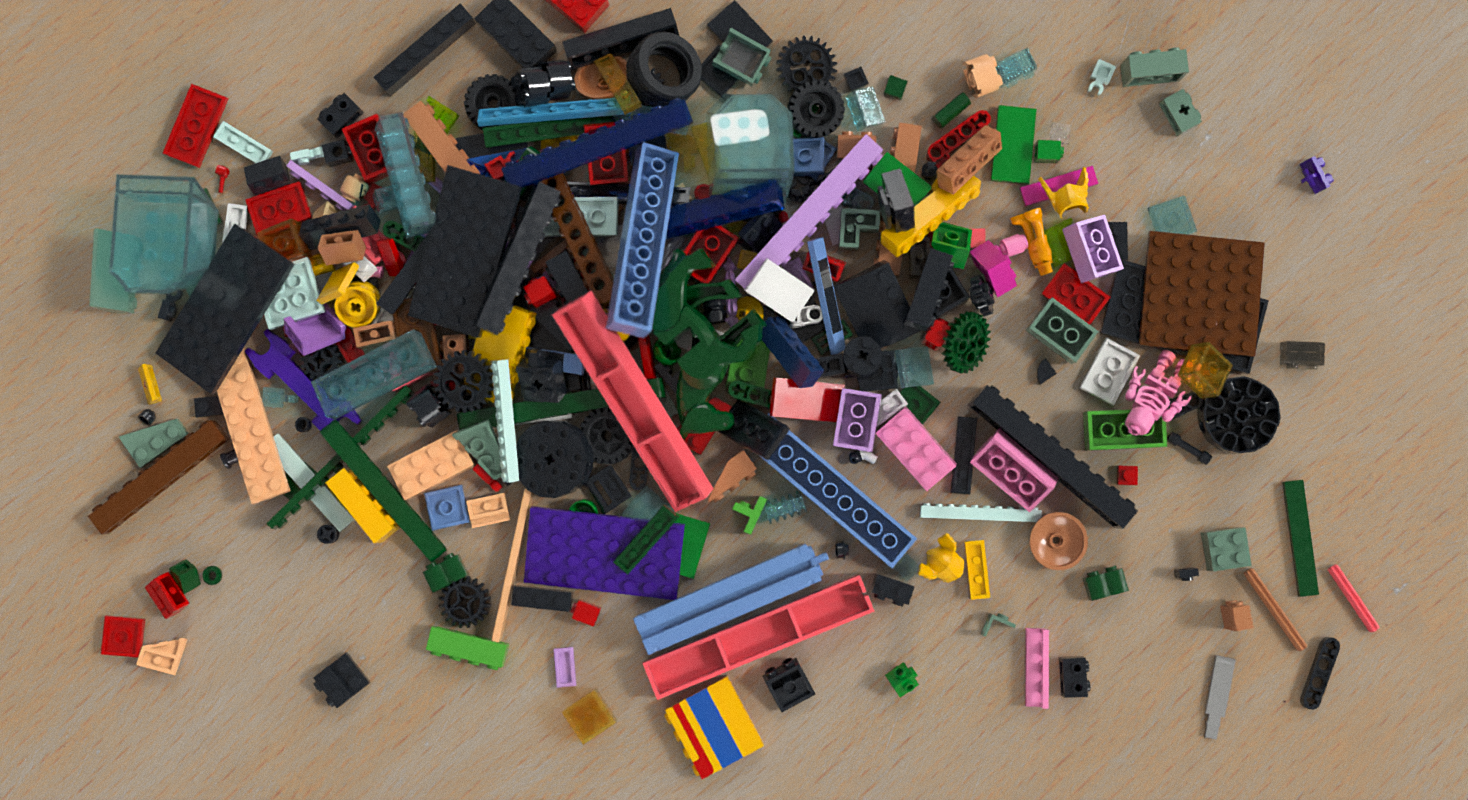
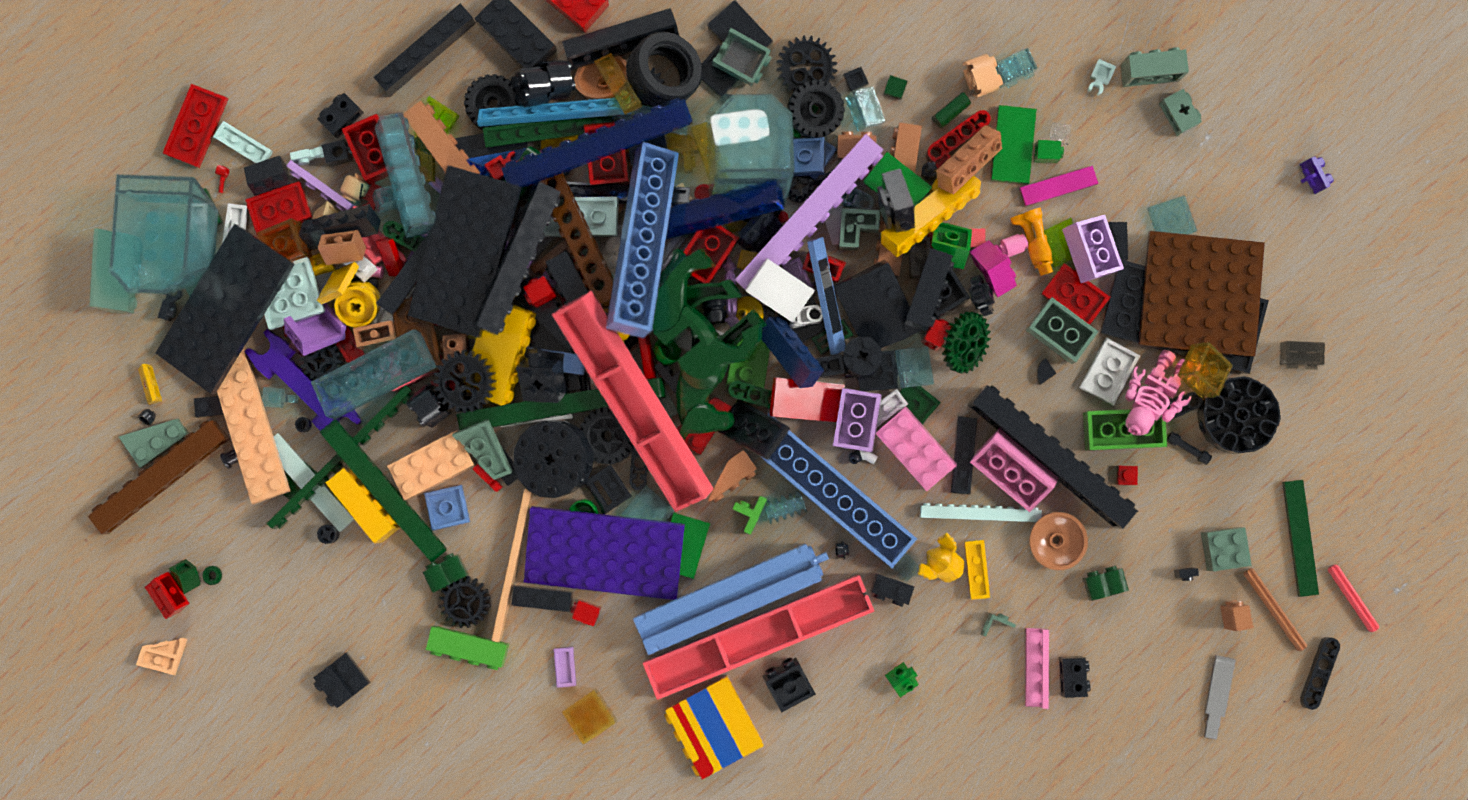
(122, 636): red plate -> none
(488, 510): light nougat plate -> none
(505, 420): light aqua piece -> none
(646, 539): dark green tile -> none
(1069, 195): yellow helmet -> none

